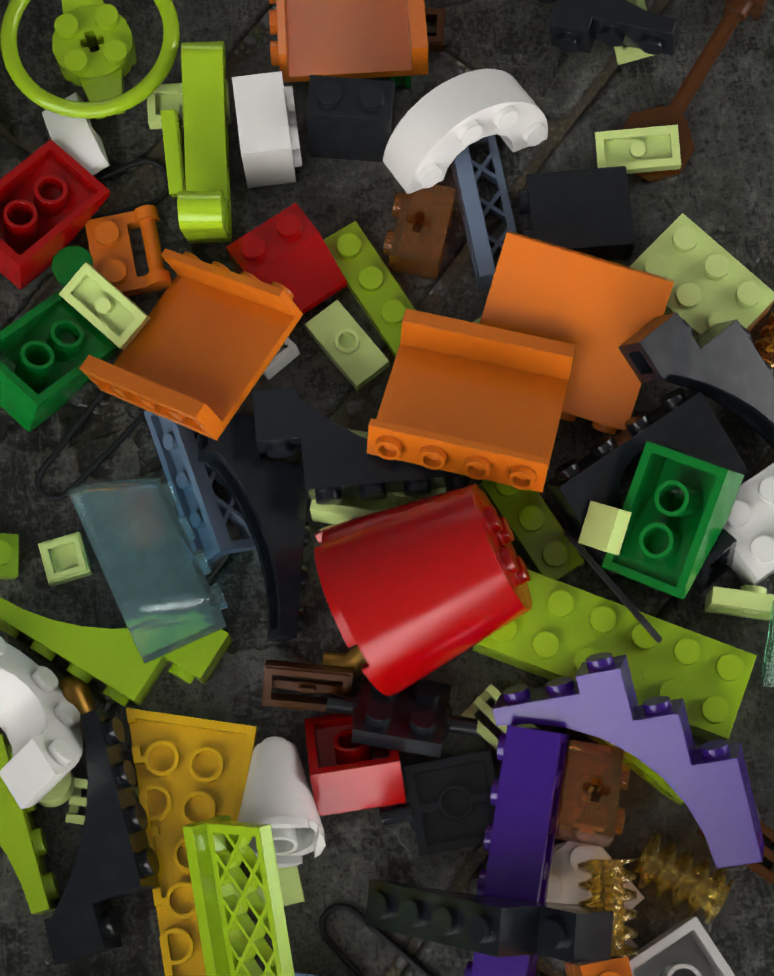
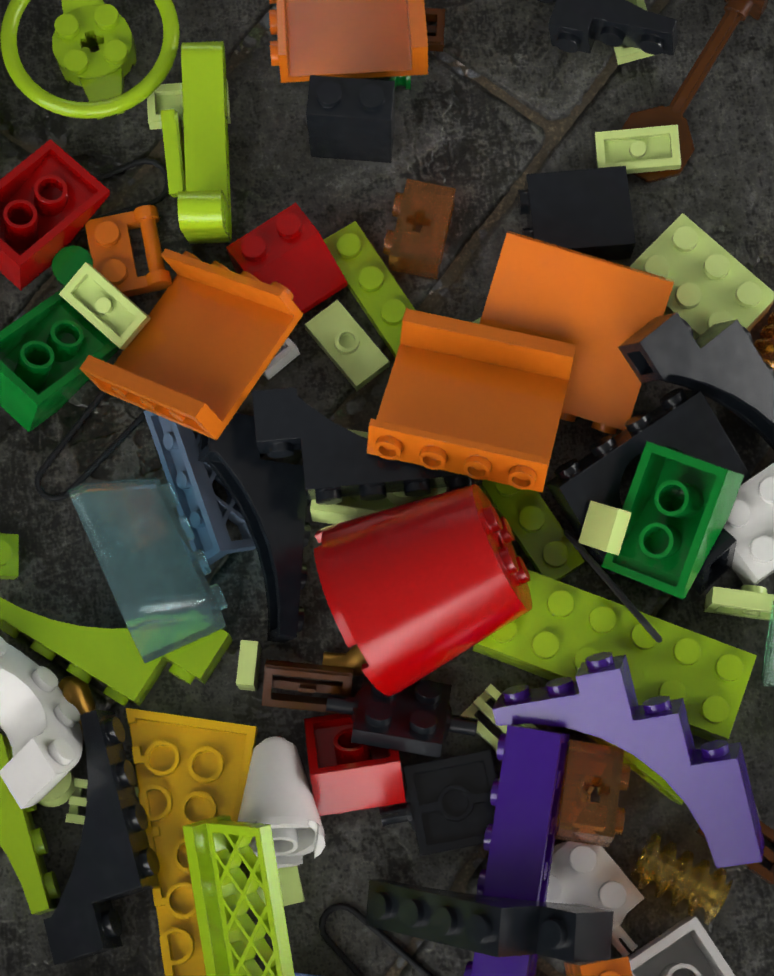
(65, 559): yellowish green tile -> none
(77, 139): white slope -> none
(248, 665): none -> yellowish green tile
(267, 129): white brick -> none
(456, 116): white brick -> none
(471, 208): sand blue fence -> none
(609, 894): clear yellow piece -> none

